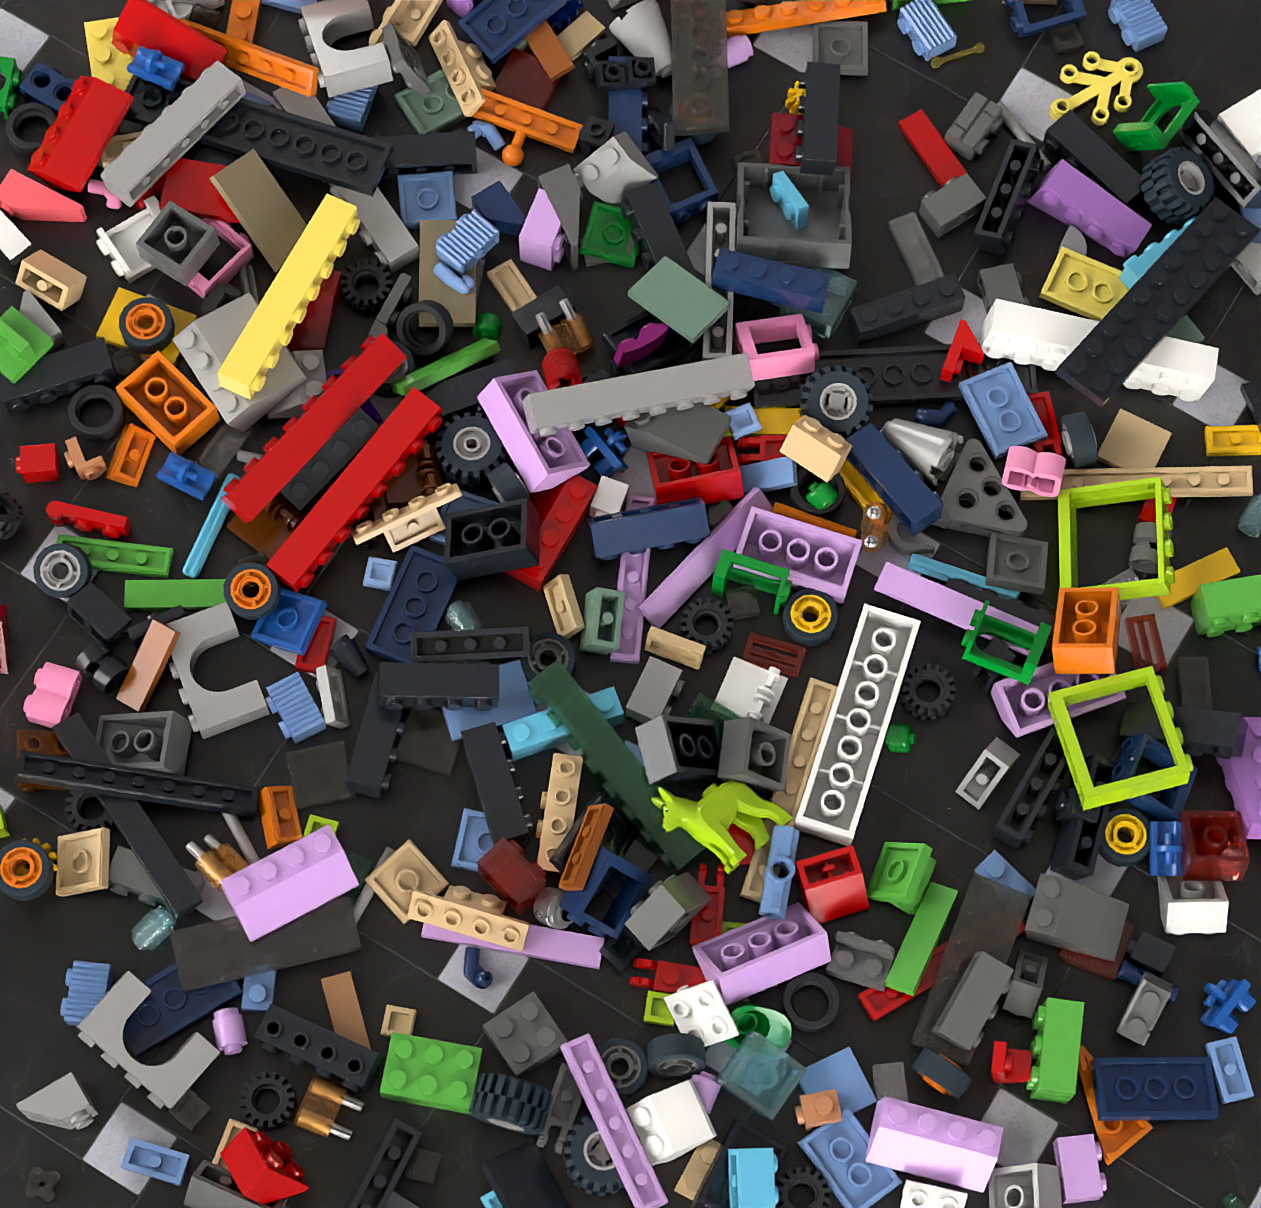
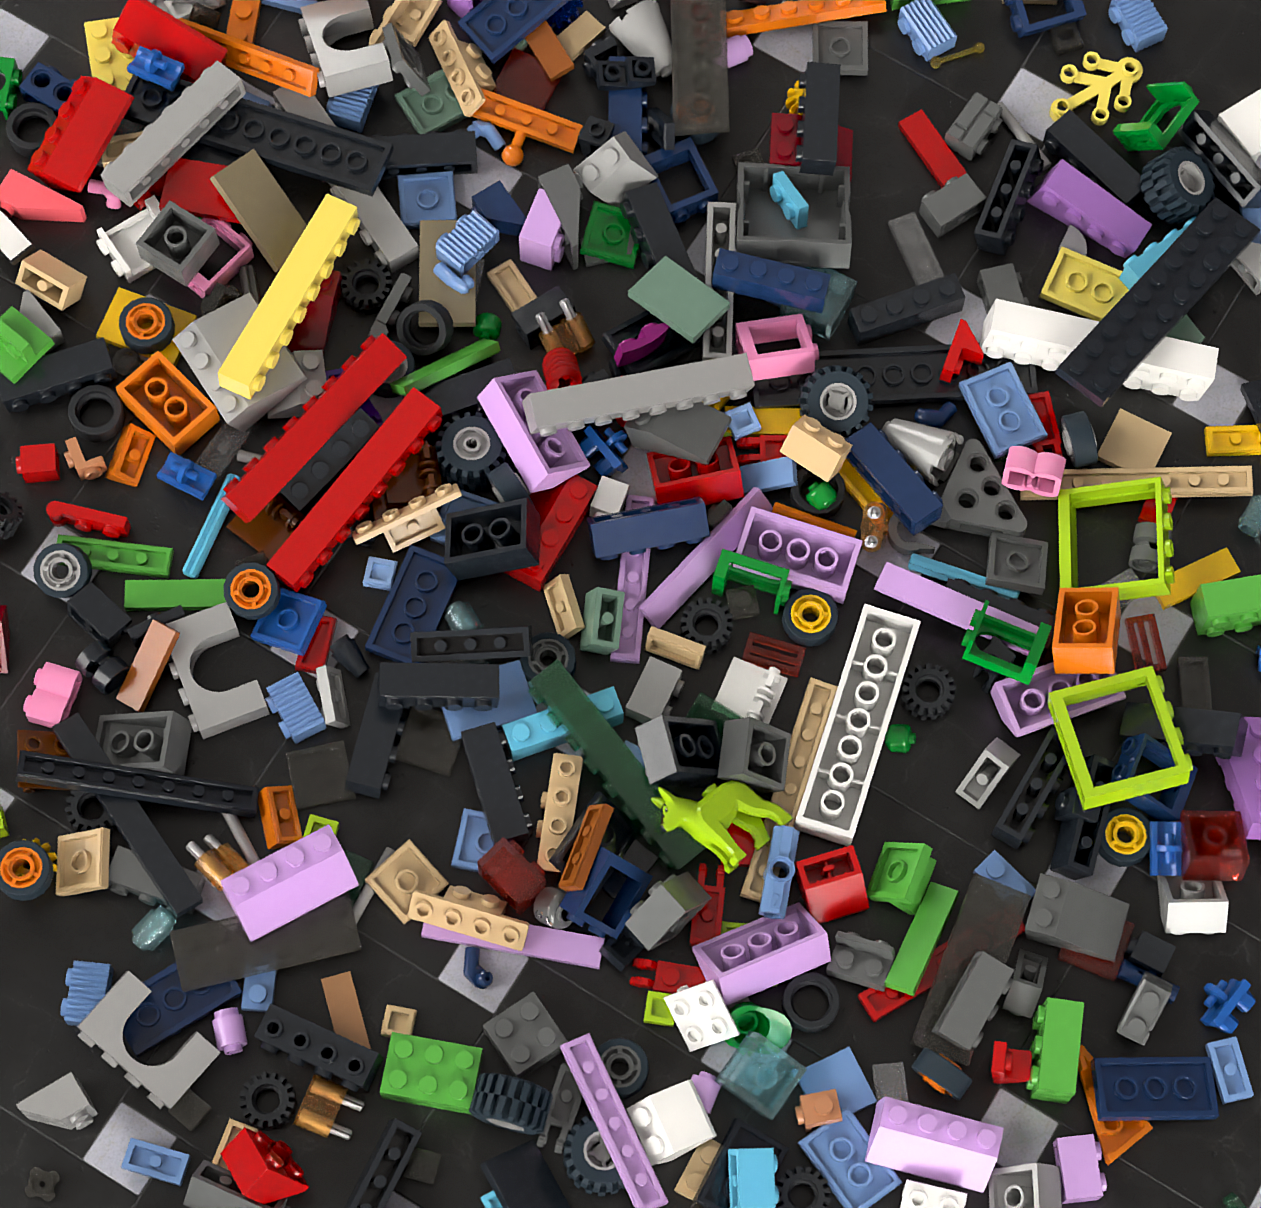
(676, 1056): black wheel -> none

